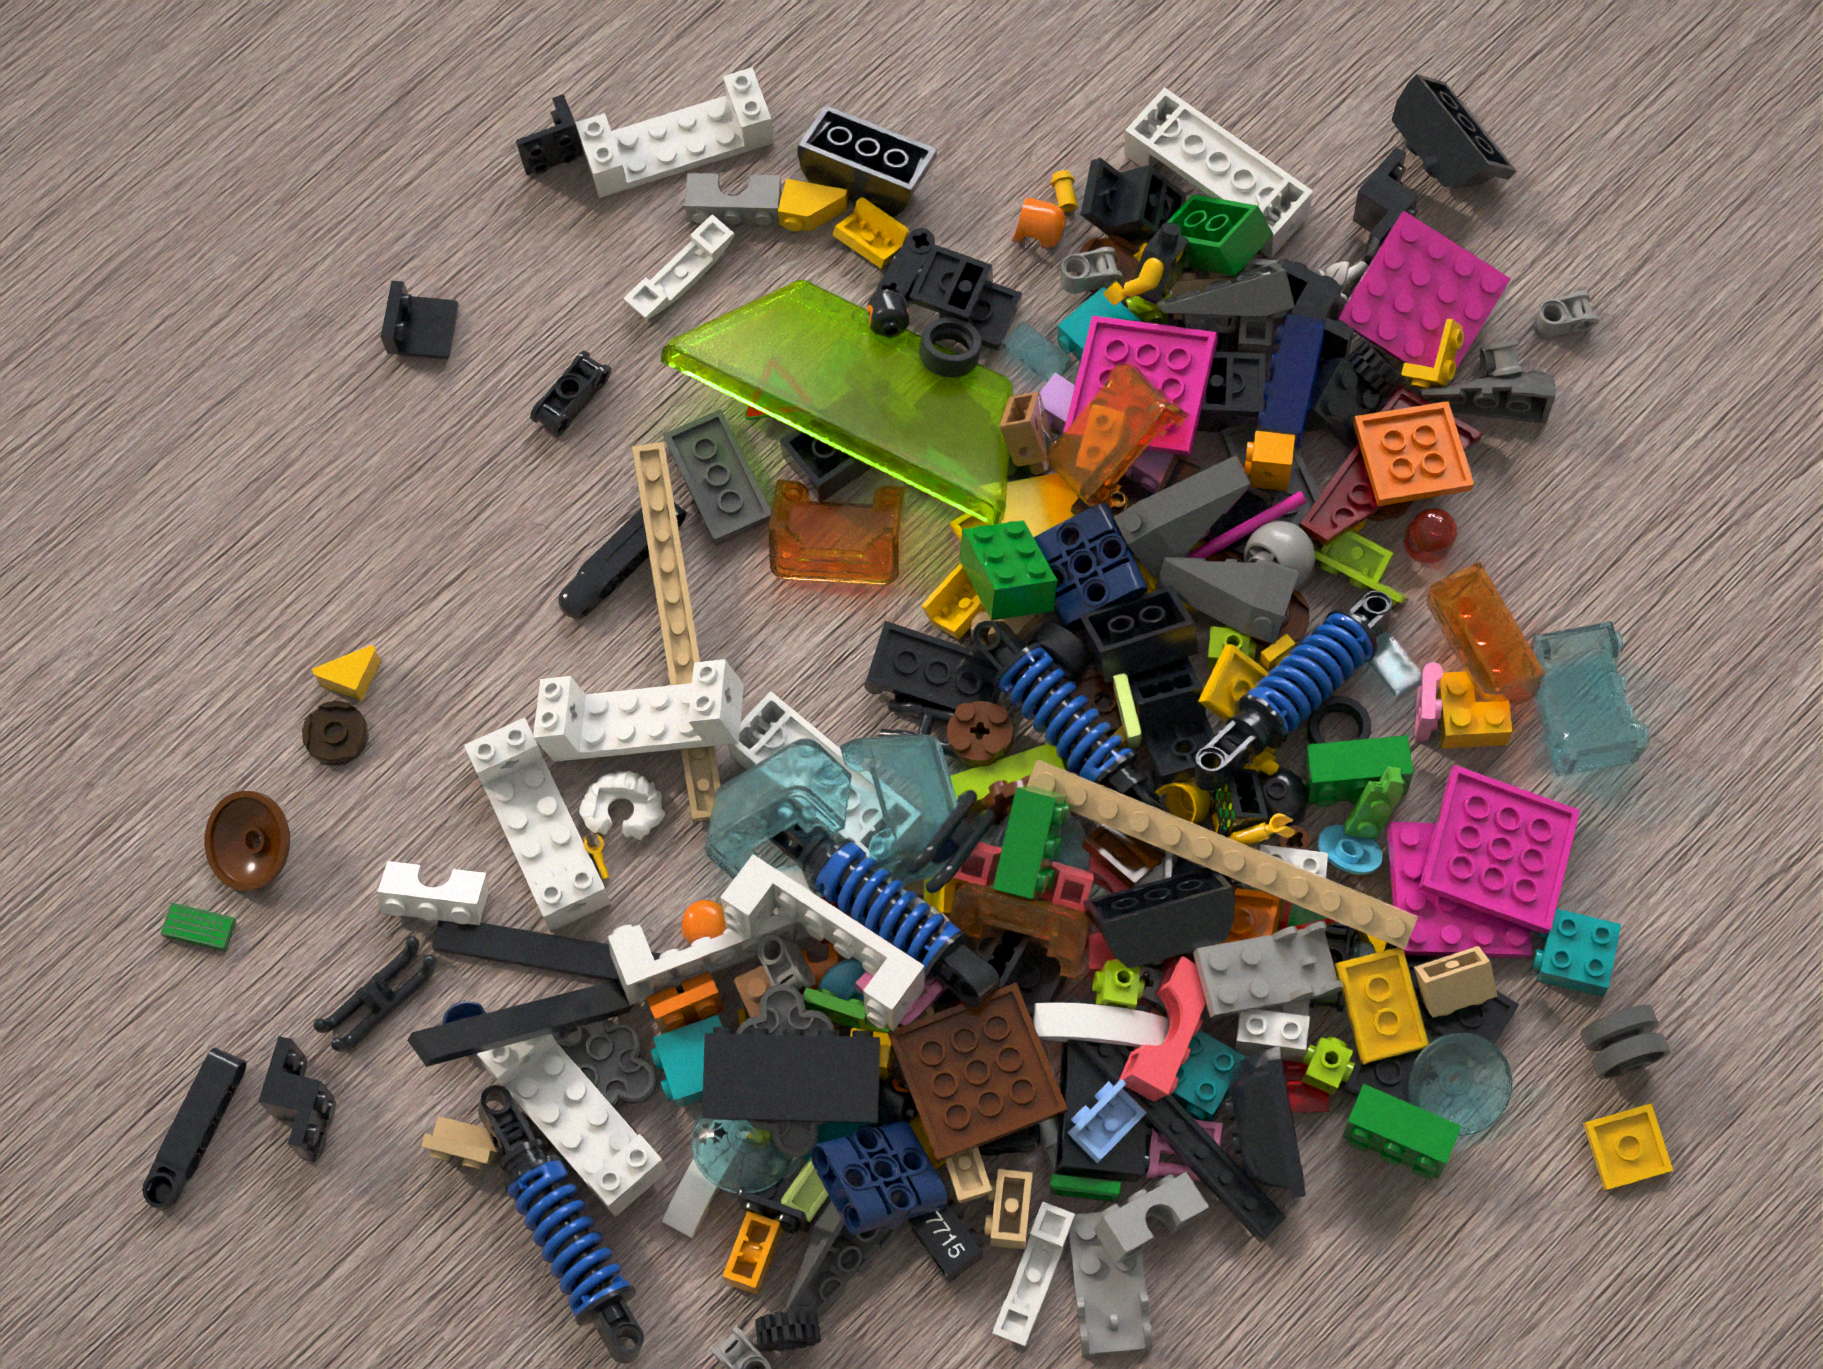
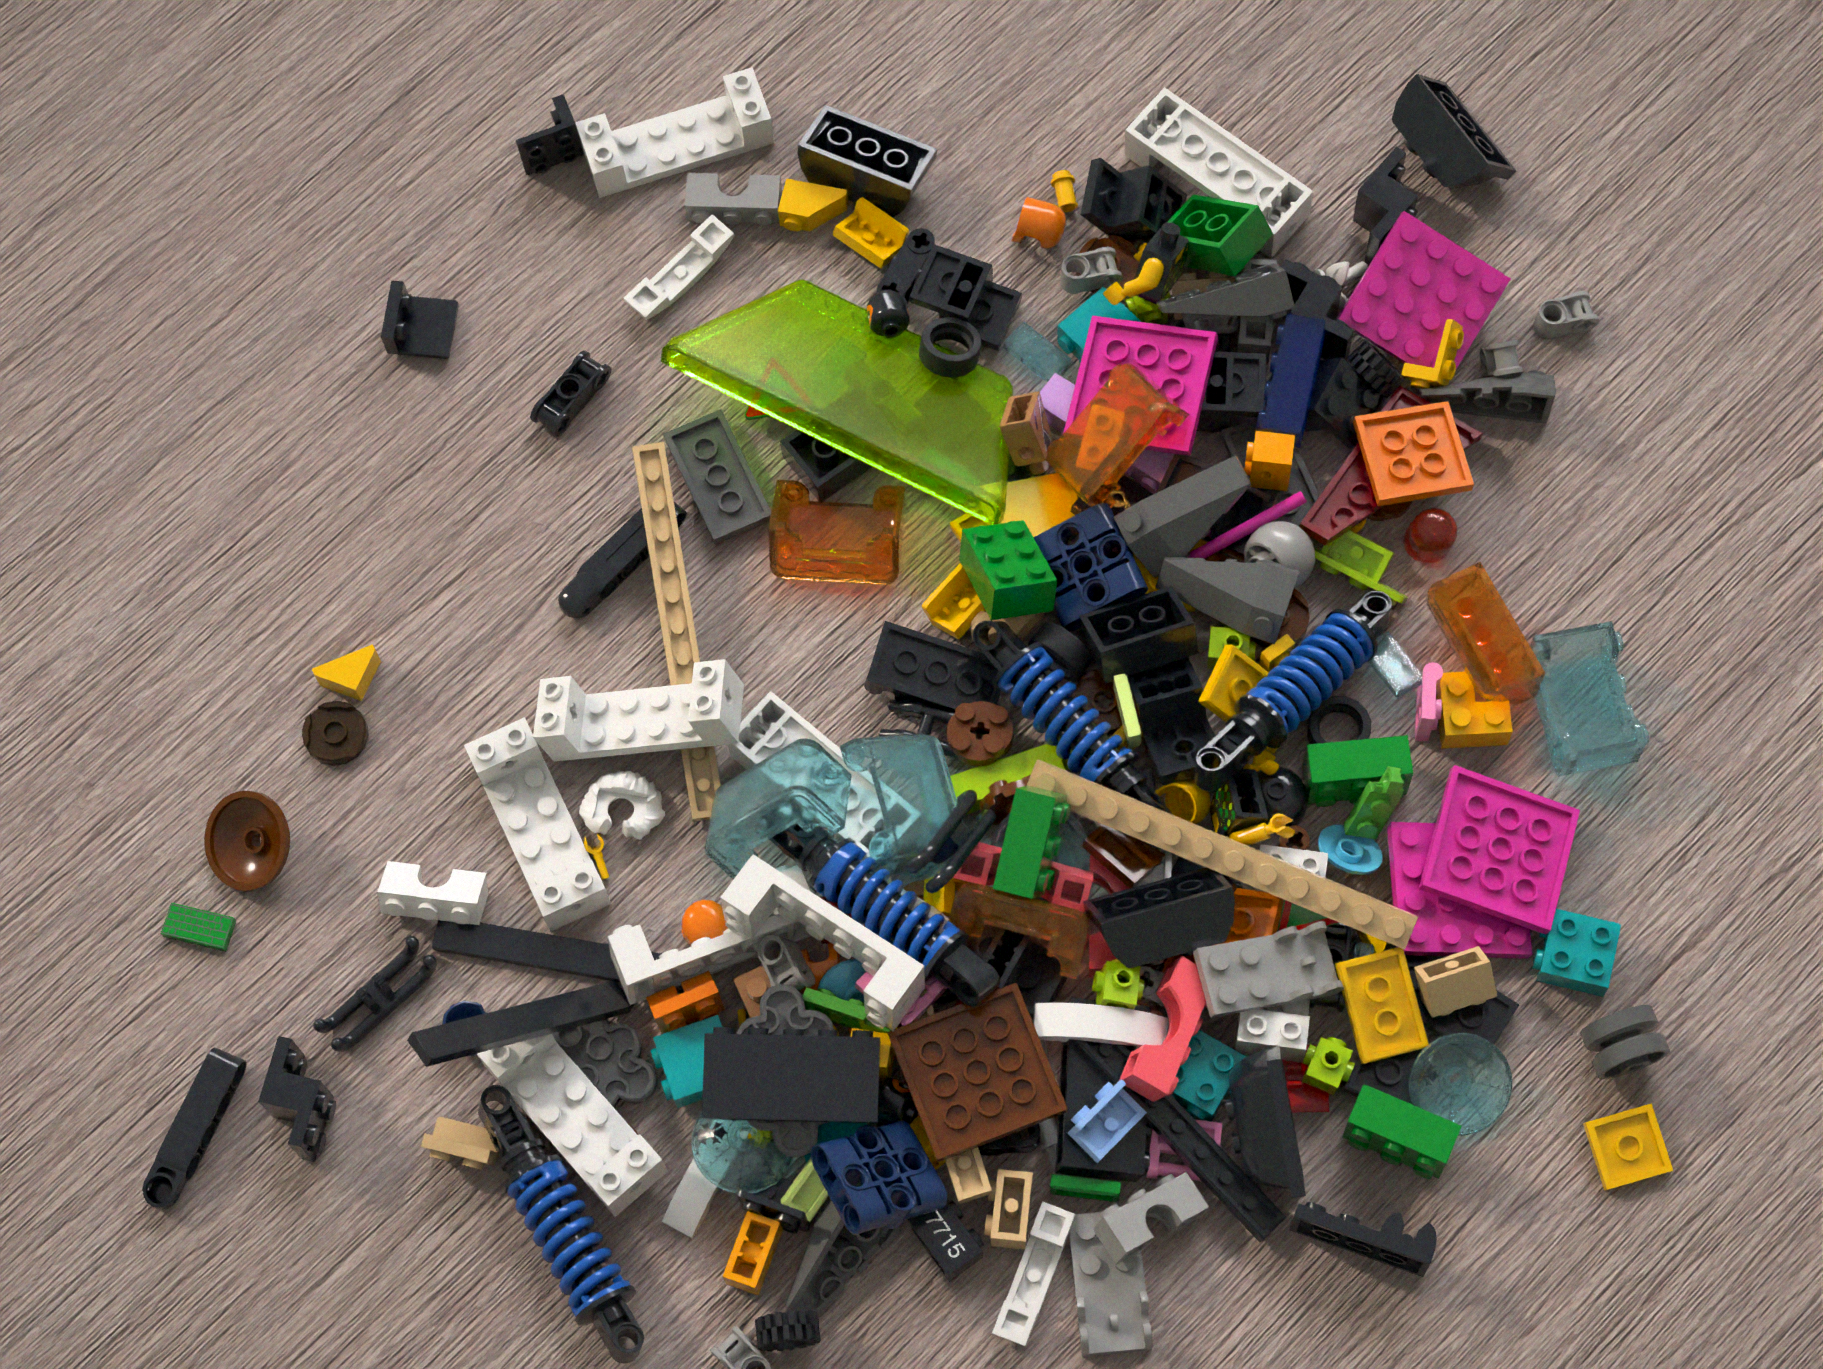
(1382, 1246): none -> black hinge

